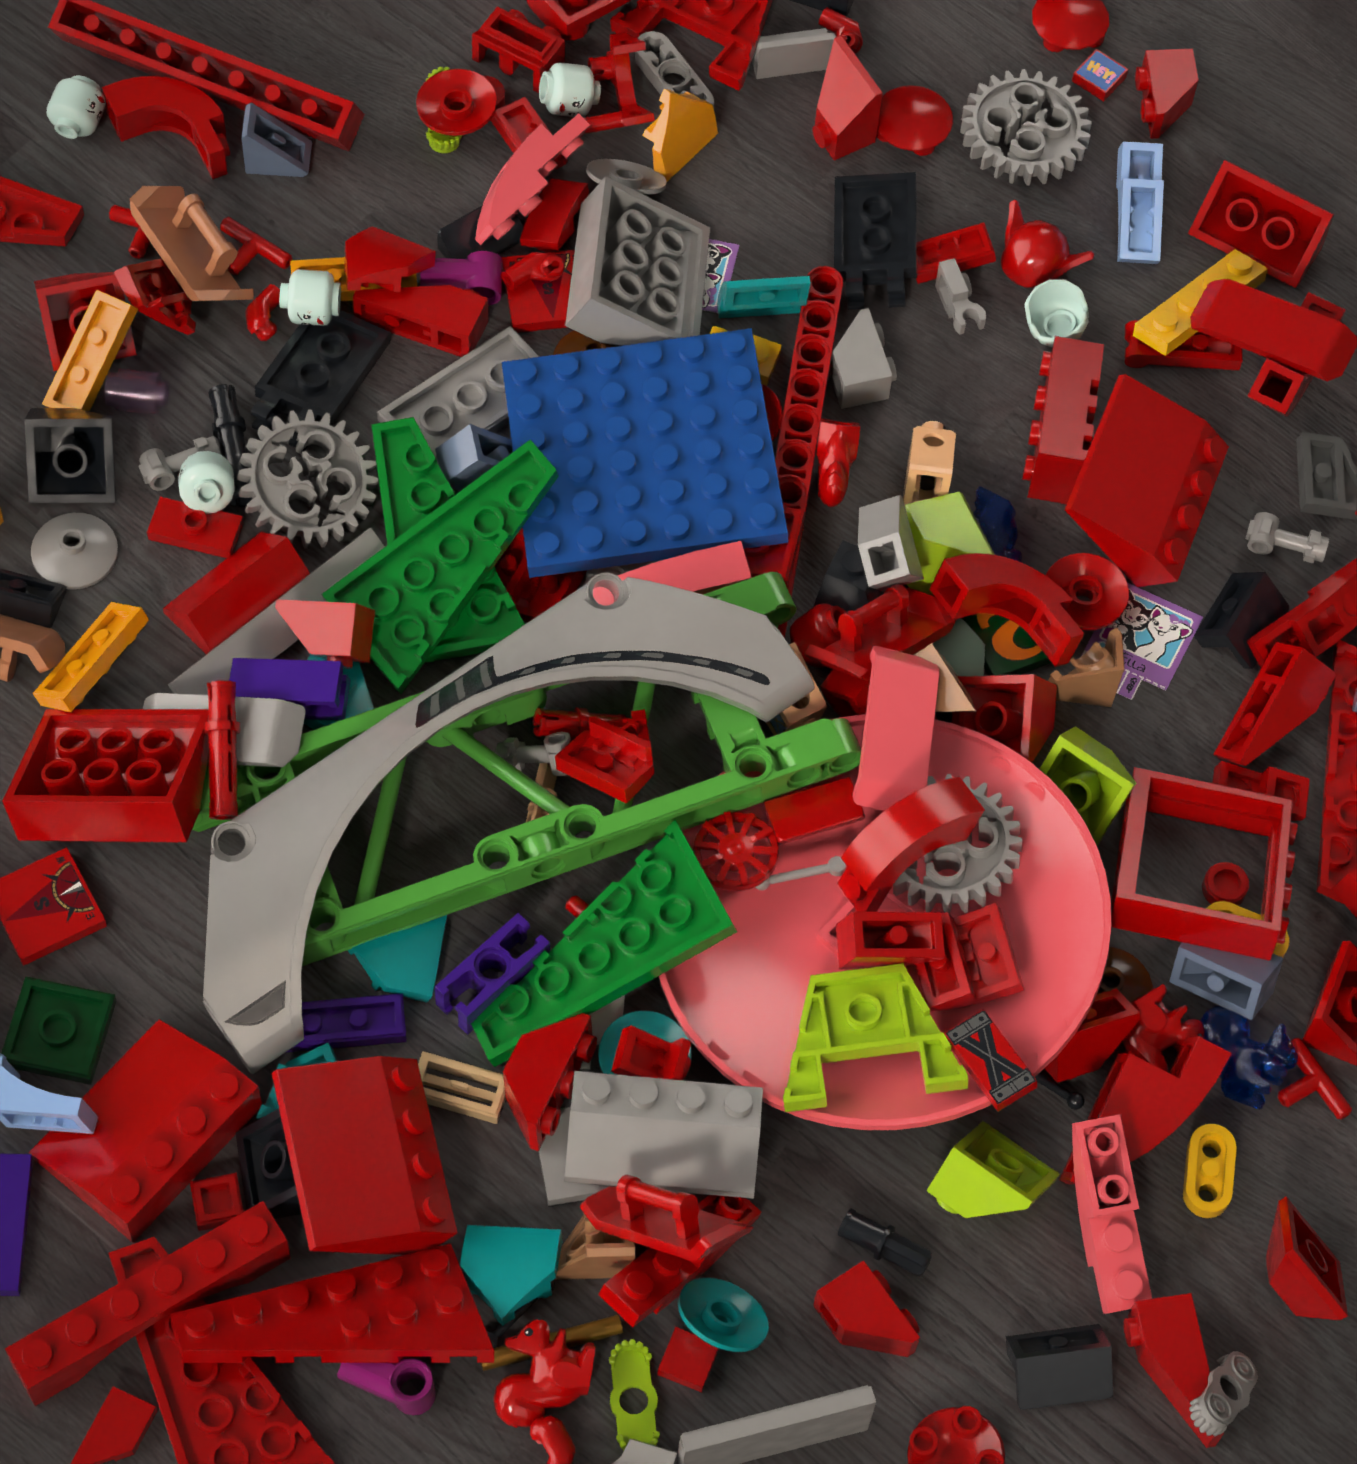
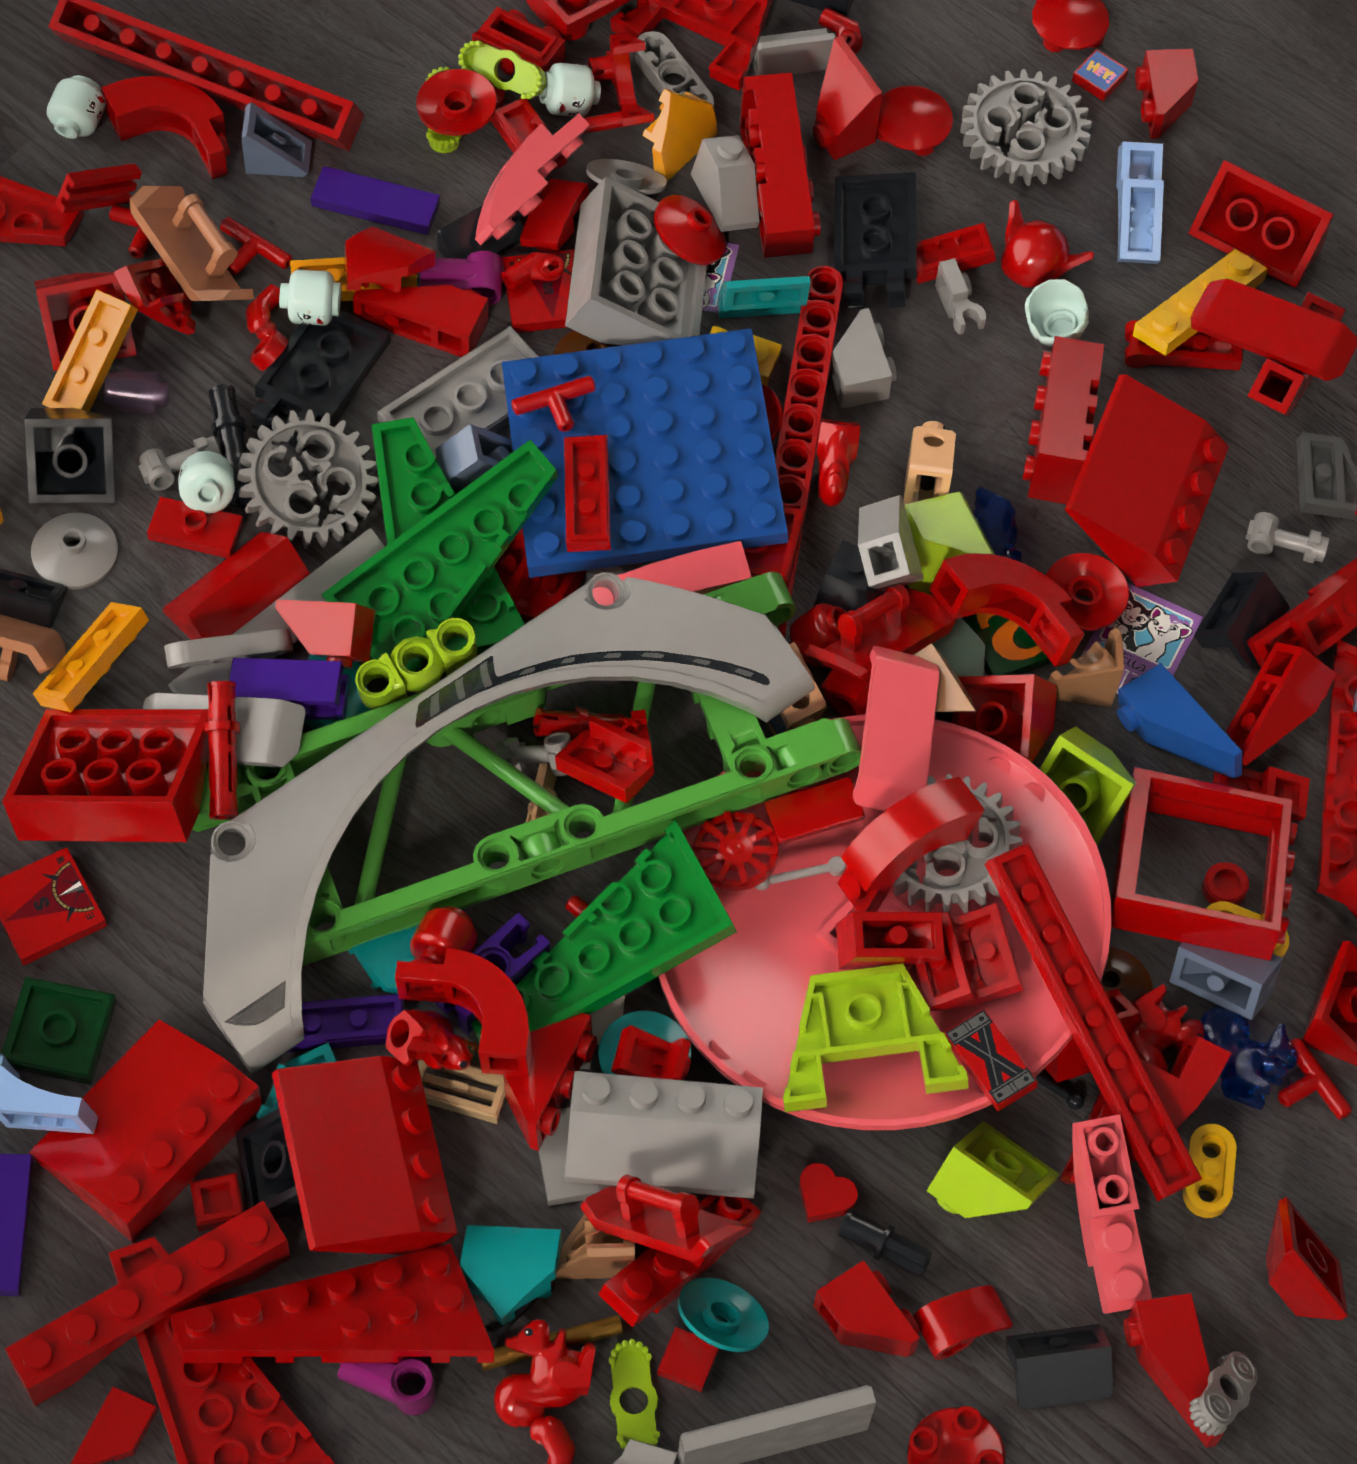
(98, 188): none -> red tile
(225, 648): none -> light grey beam
(268, 350): none -> red tile
(375, 200): none -> dark purple tile
(430, 648): none -> lime piece
(430, 1038): none -> red animal
(441, 930): none -> red head
(483, 58): none -> lime piece
(483, 991): none -> red arch
(555, 399): none -> red piece
(587, 493): none -> red tile
(689, 230): none -> red dish
(727, 182): none -> light grey slope
(774, 141): none -> red wedge
(825, 1194): none -> red tile
(959, 1318): none -> red panel
(1093, 1021): none -> red tile
(1176, 723): none -> blue slope

